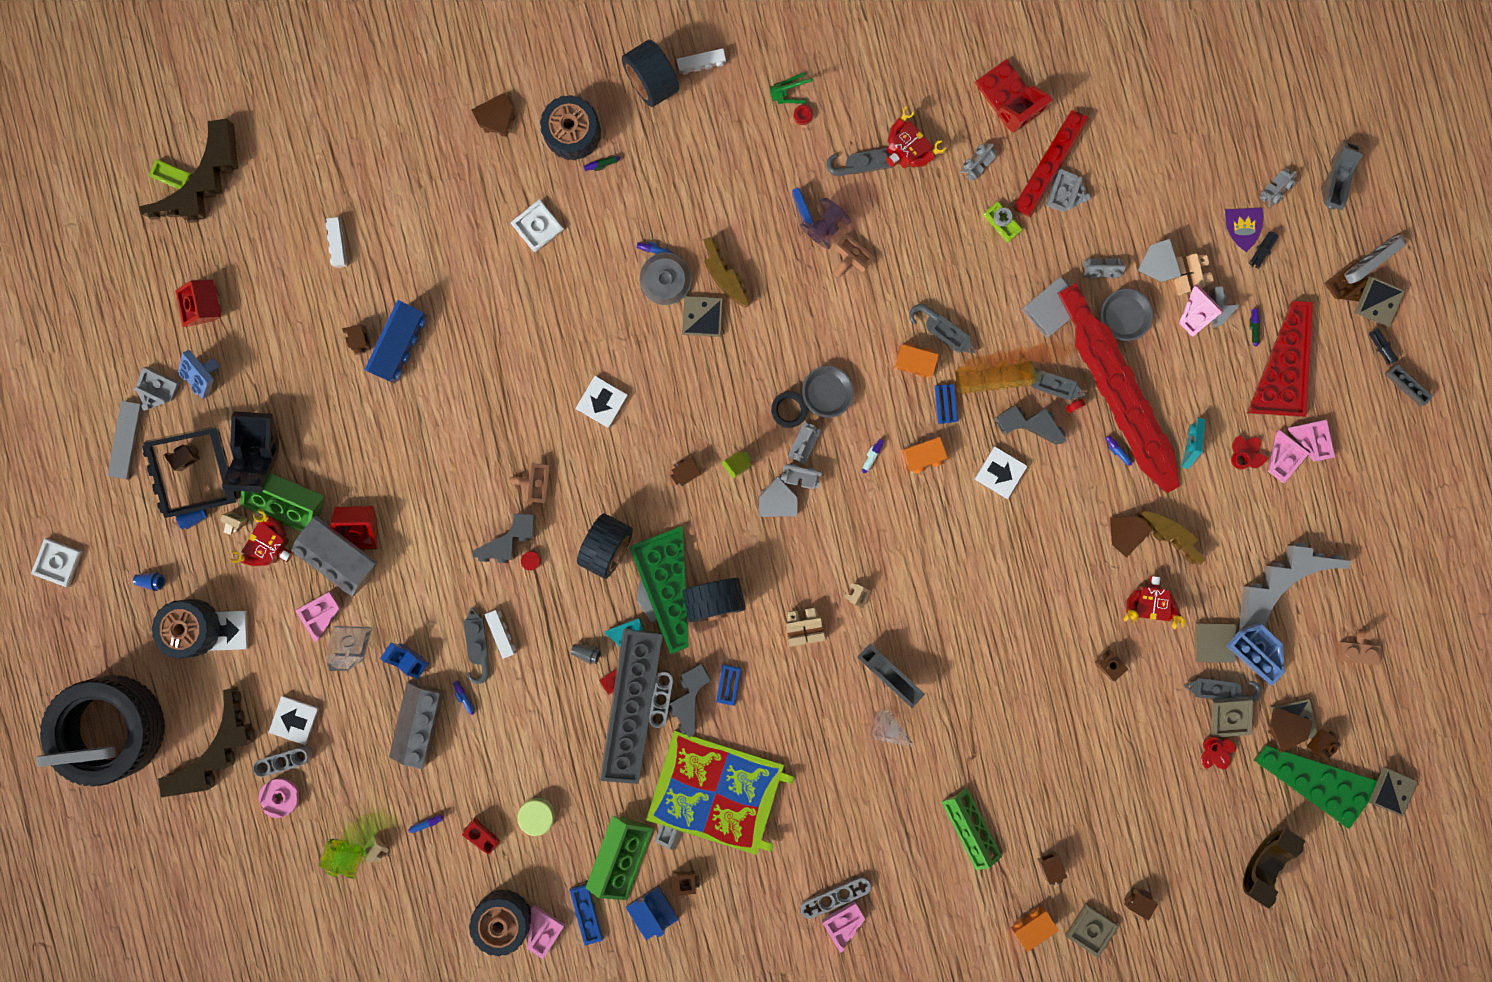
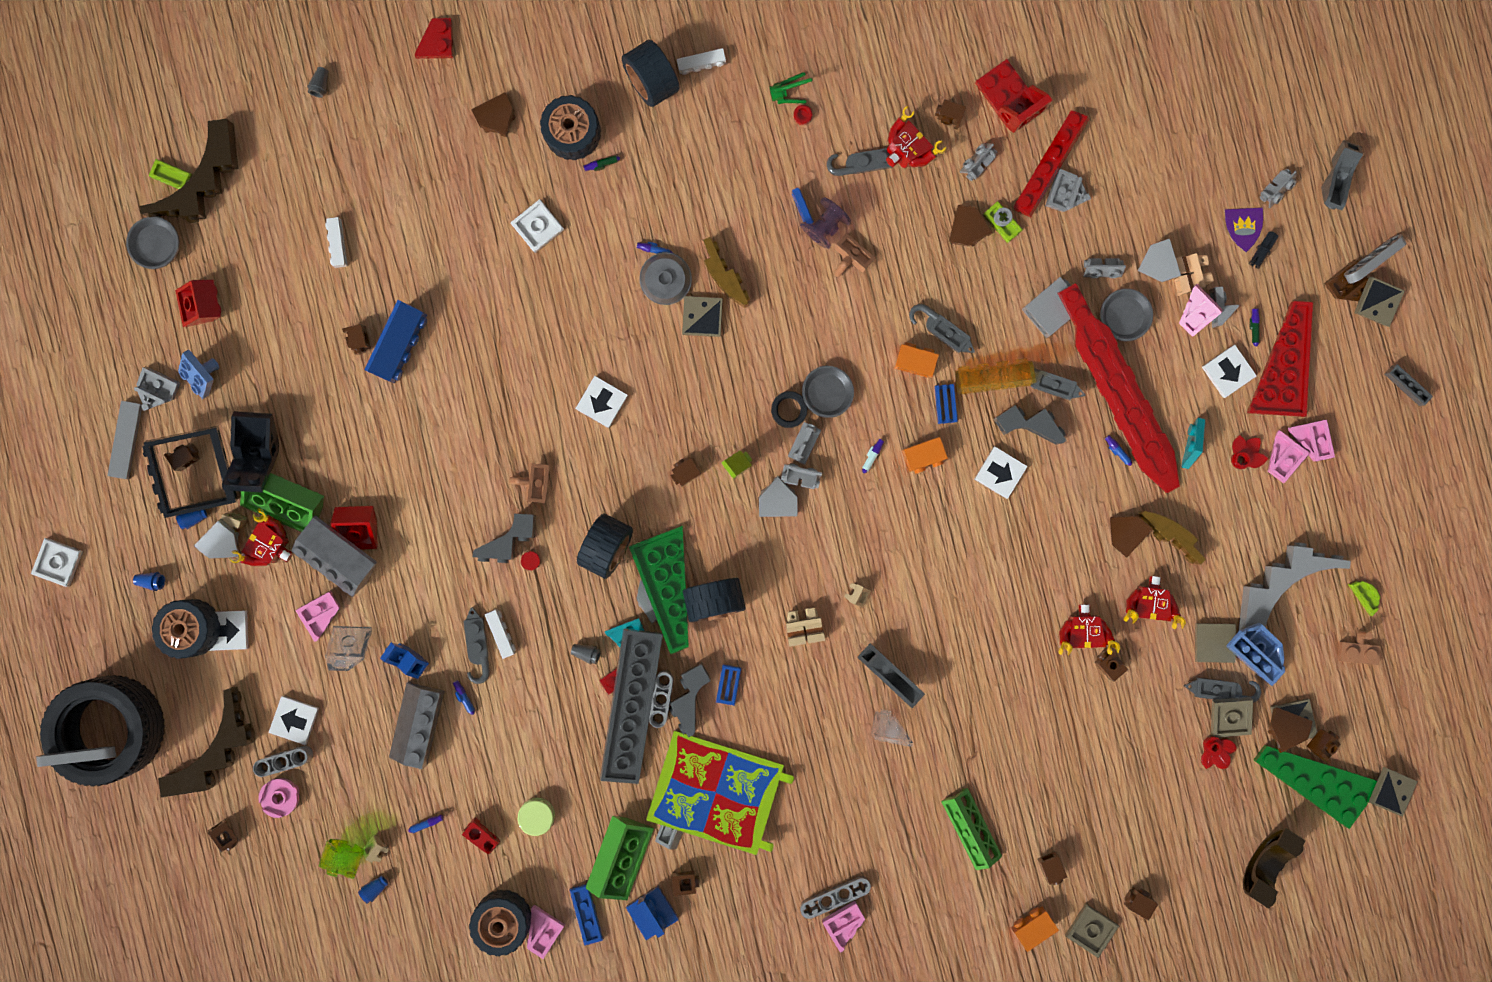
(152, 243): none -> flat silver piece
(219, 541): none -> light grey slope
(223, 844): none -> reddish brown brick
(318, 83): none -> dark grey cone
(371, 890): none -> blue cone
(437, 40): none -> red wing
(950, 113): none -> reddish brown brick
(968, 227): none -> reddish brown slope
(1075, 406): red tile -> none
(1086, 632): none -> red torso
(1229, 371): none -> white tile
(1367, 595): none -> lime tile
(1383, 346): black axle -> none

